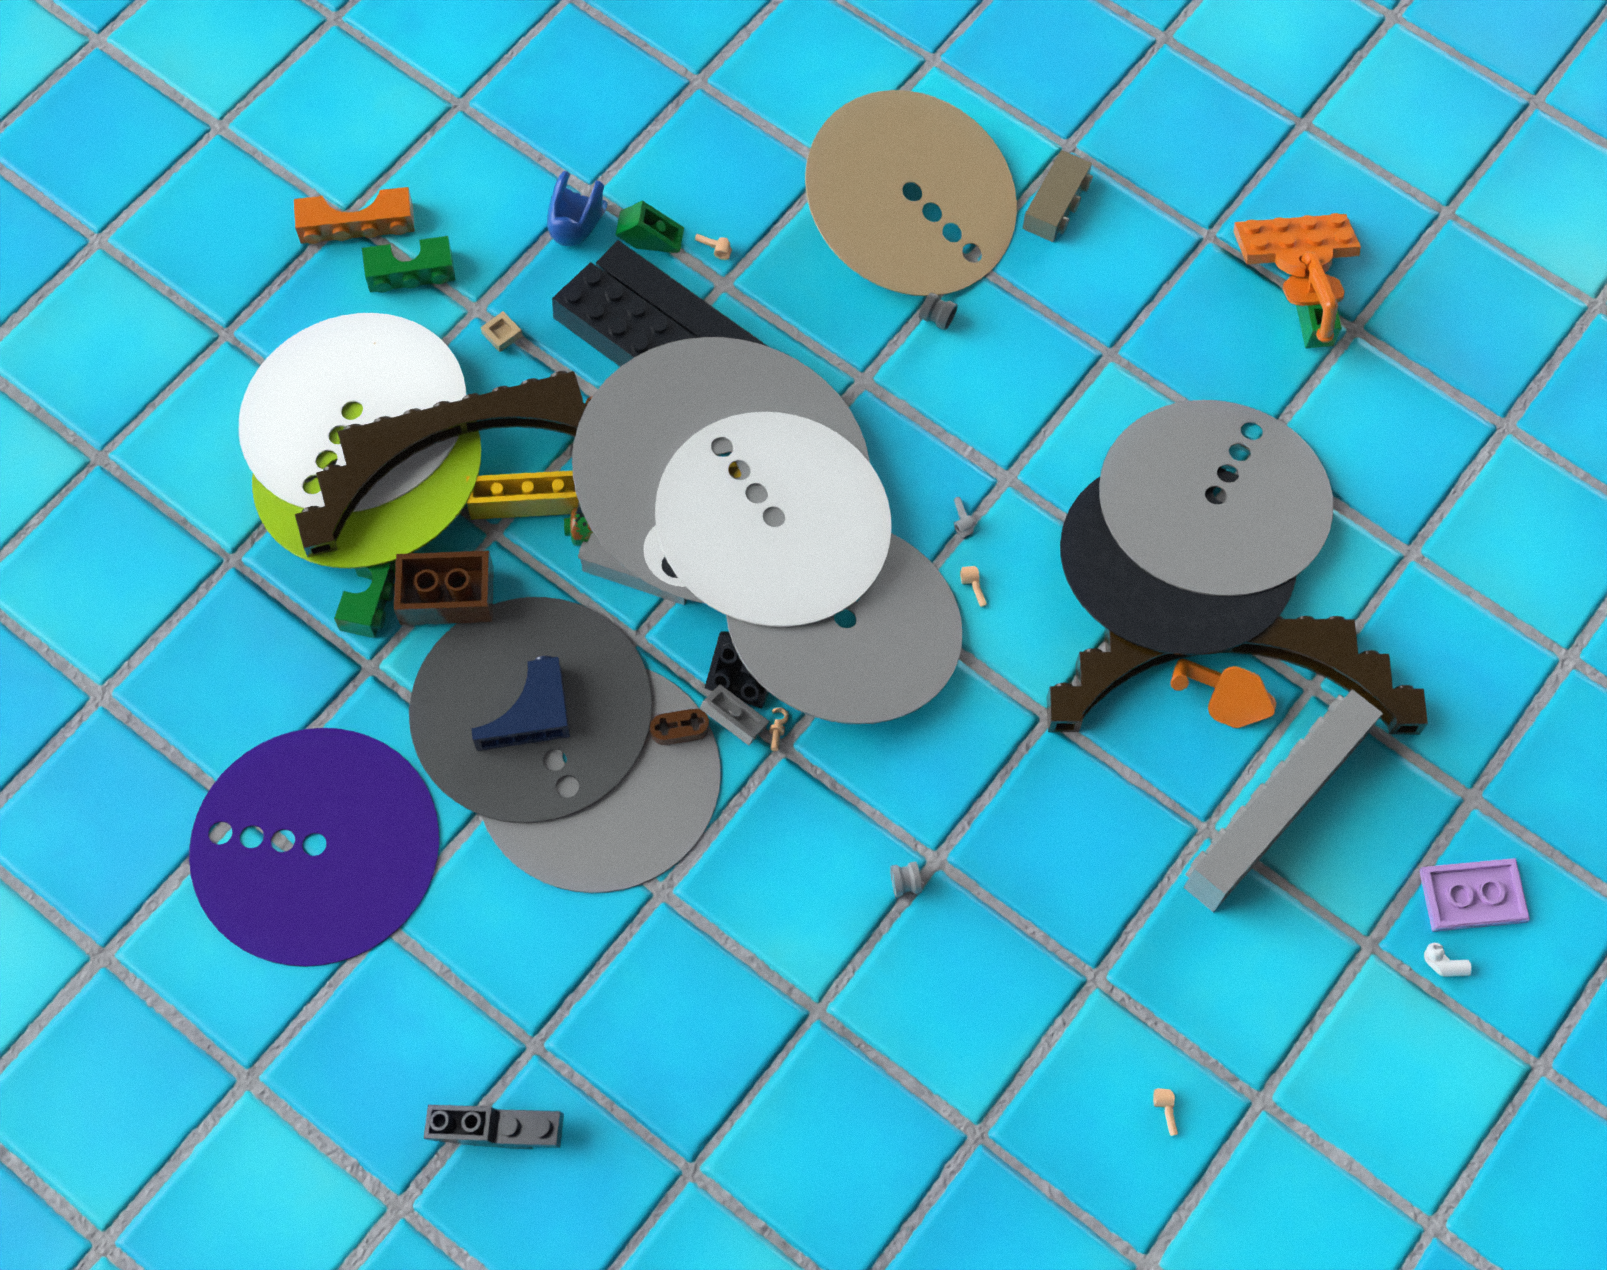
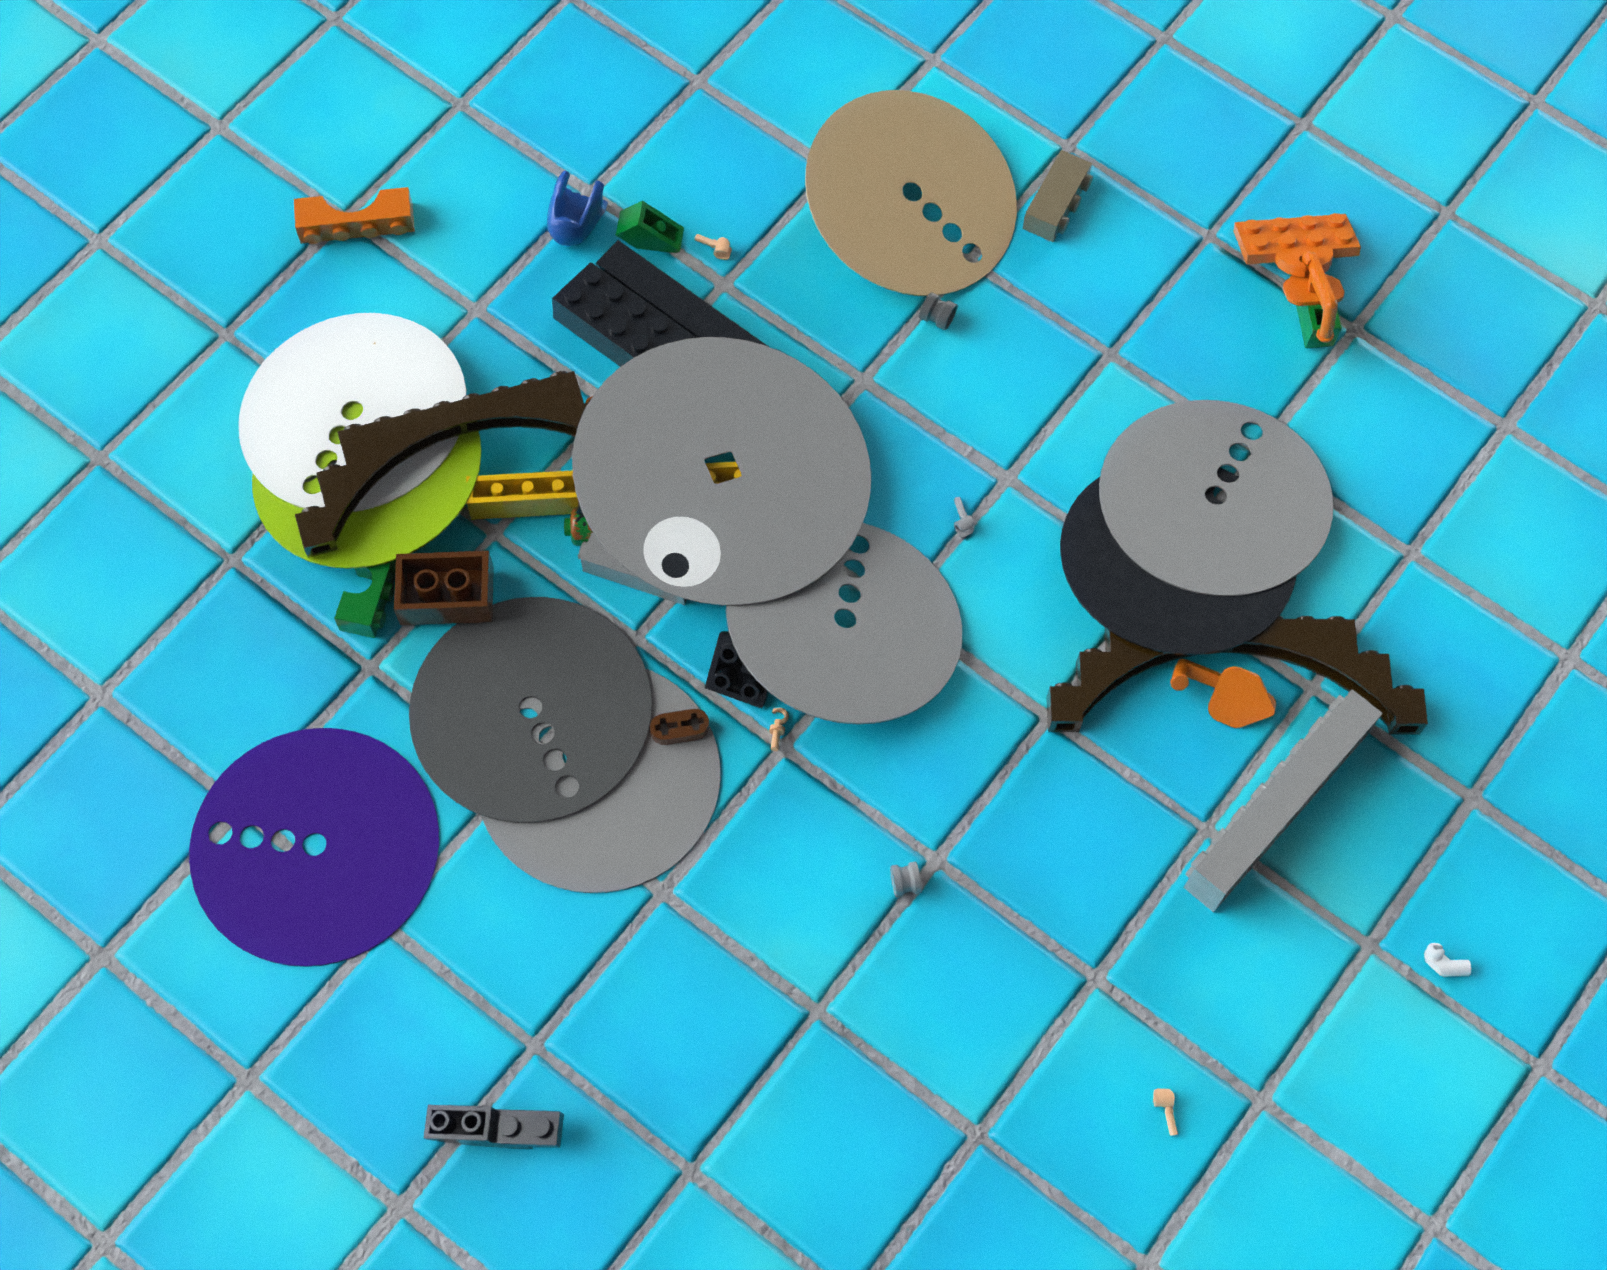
(431, 266): green arch -> none
(501, 331): tan plate -> none
(537, 713): dark blue arch -> none
(734, 714): light grey plate -> none
(761, 573): white piece -> none
(970, 575): light nougat hand -> none
(1474, 895): lavender tile -> none

